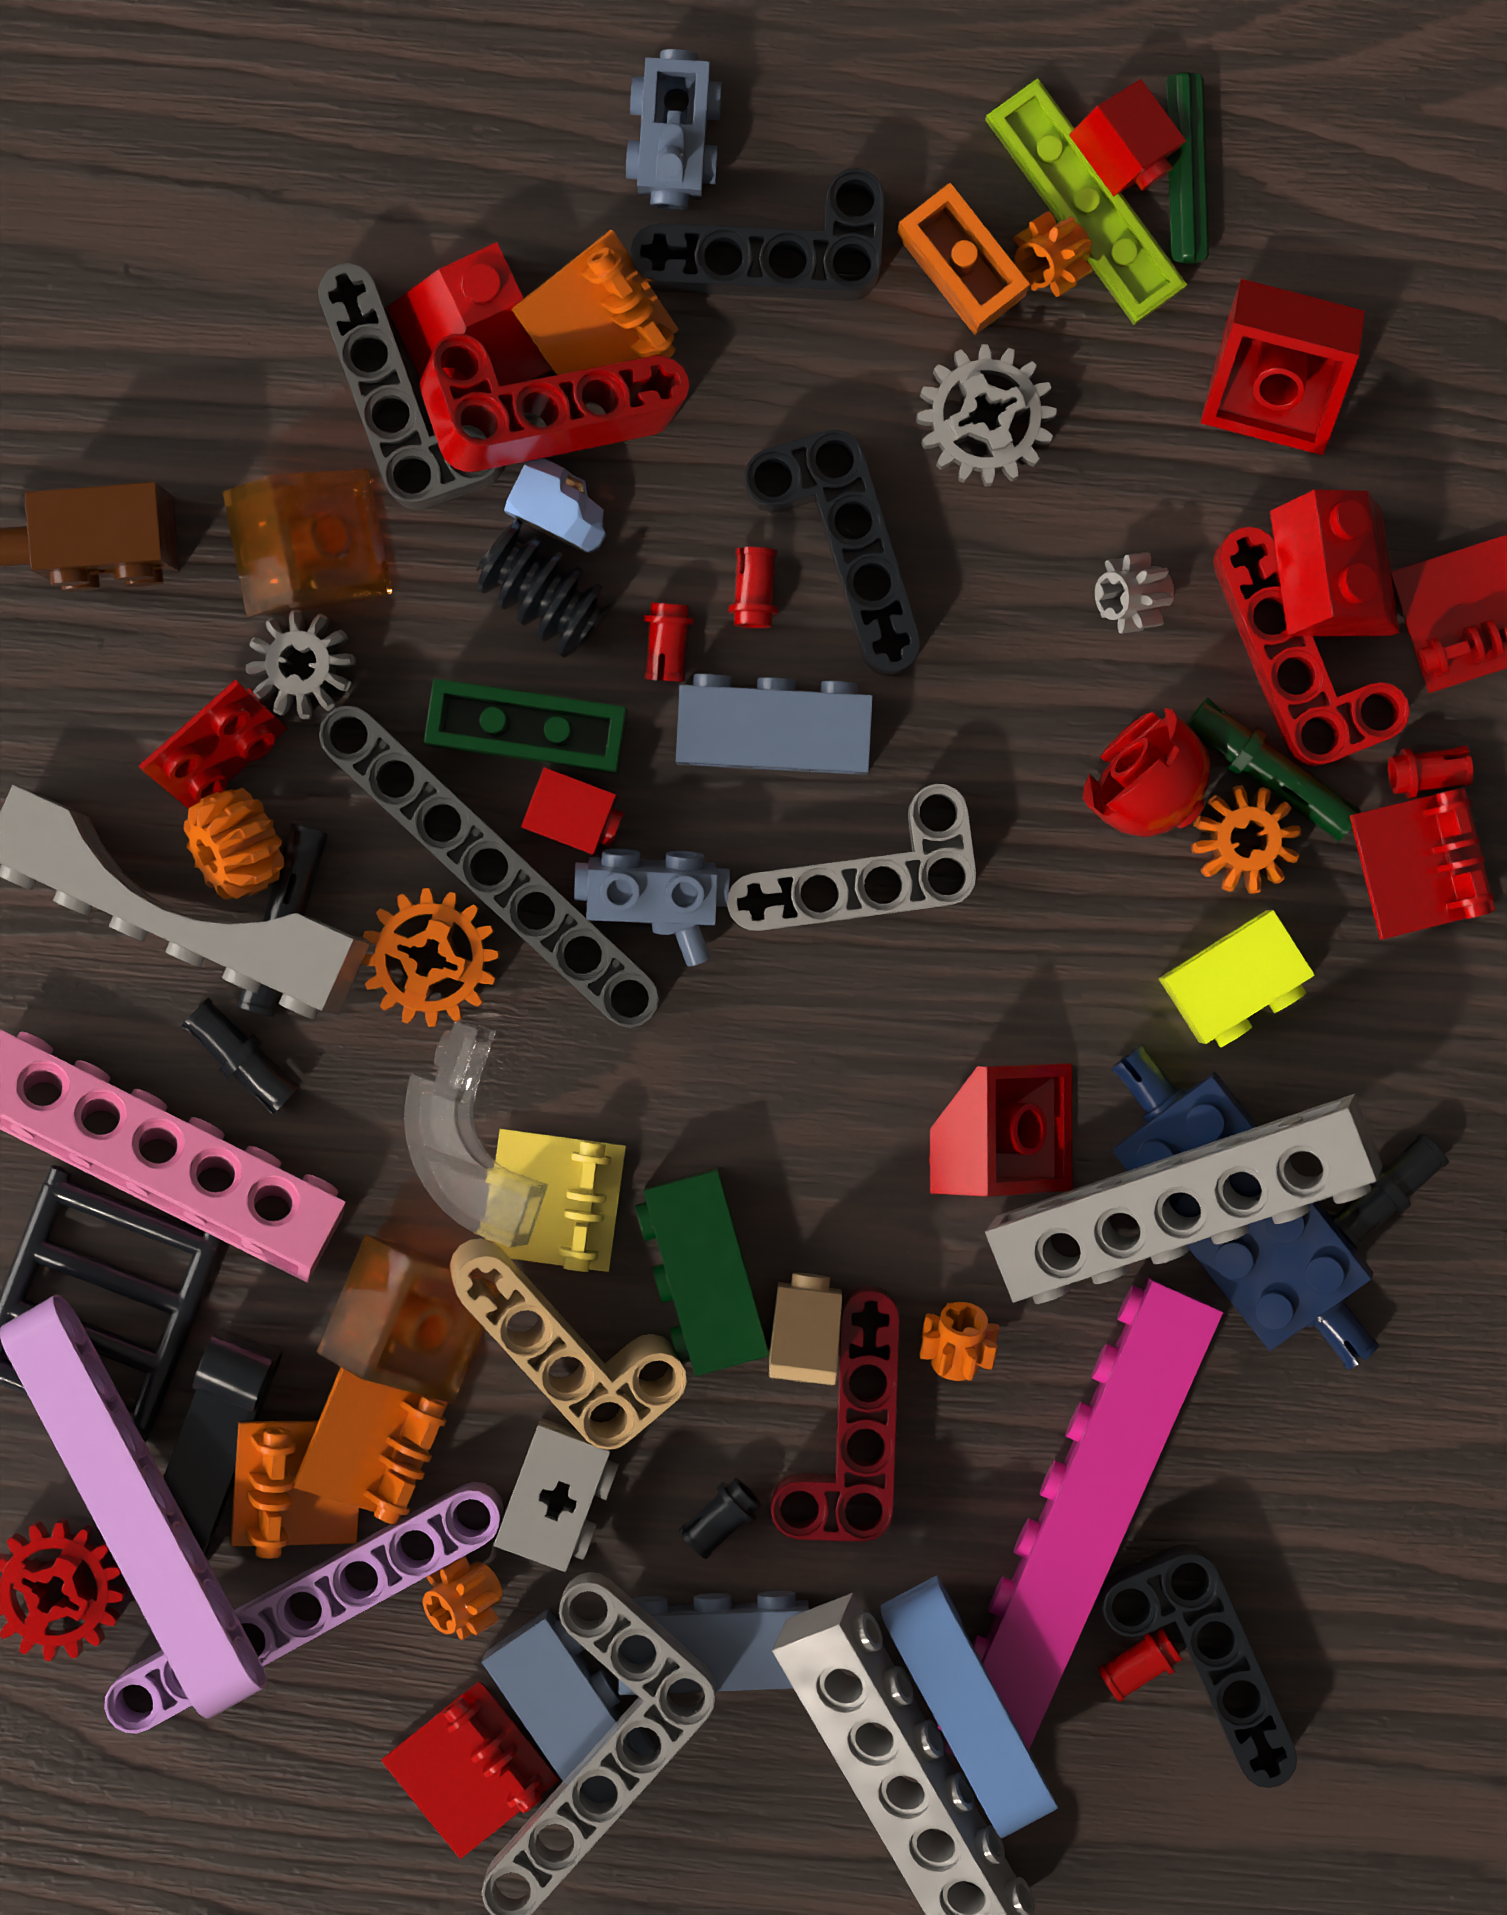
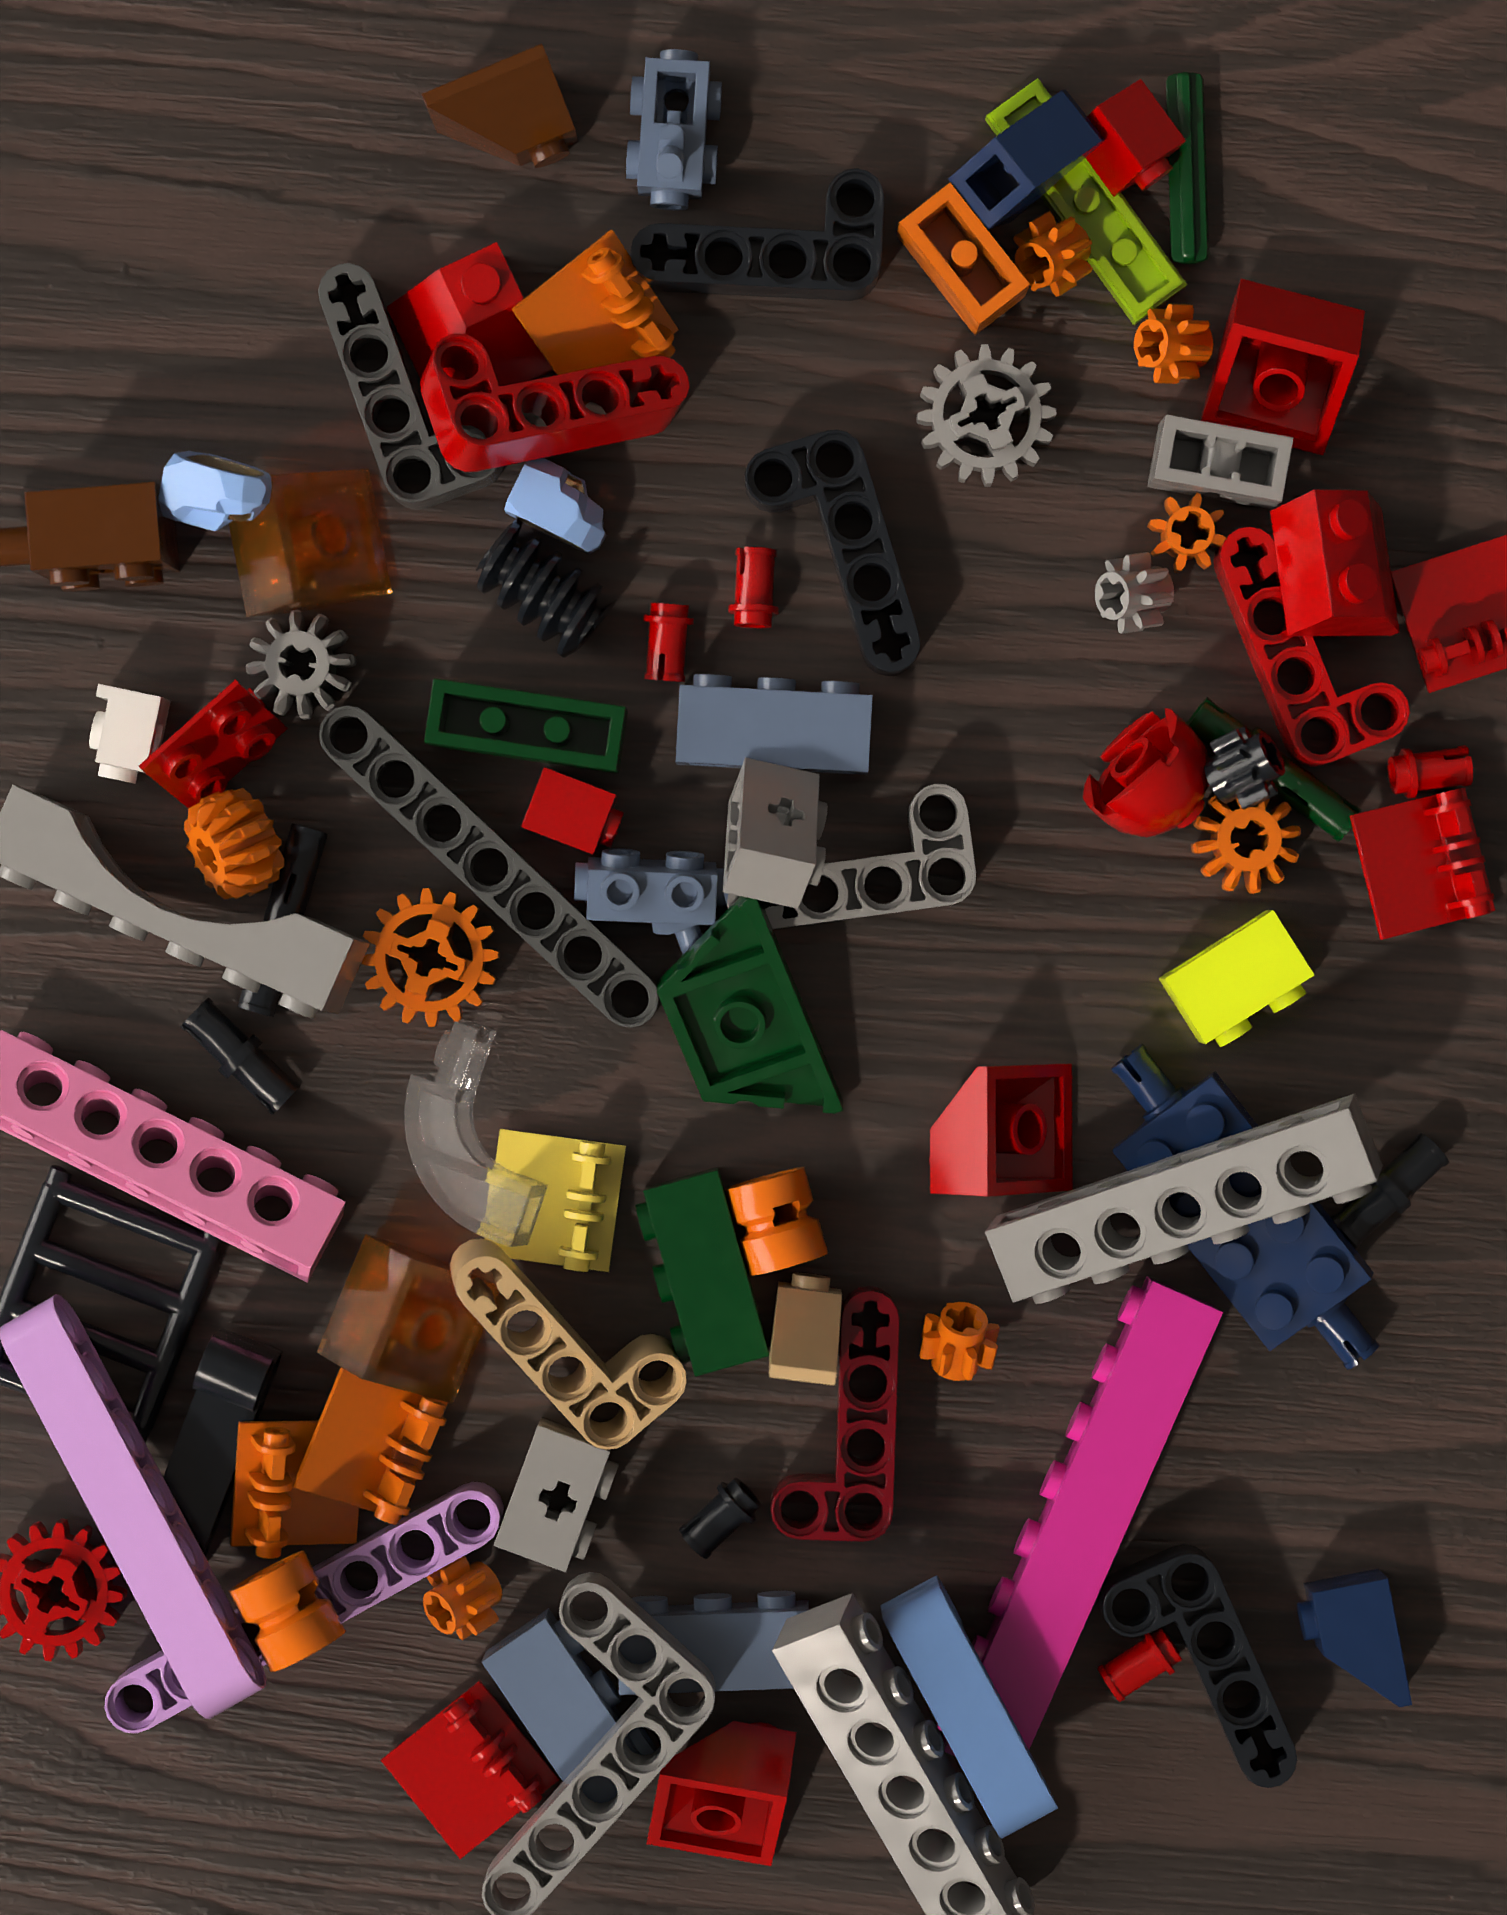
(127, 731): none -> white brick
(212, 490): none -> light blue rock
(287, 1611): none -> orange wheel
(507, 110): none -> reddish brown slope
(726, 1794): none -> red slope
(745, 1017): none -> dark green wing
(774, 833): none -> light grey brick
(778, 1244): none -> orange wheel
(1026, 160): none -> dark blue slope
(1171, 541): none -> orange gear
(1173, 343): none -> orange gear
(1220, 462): none -> light grey brick
(1244, 767): none -> black gear
(1357, 1630): none -> dark blue slope

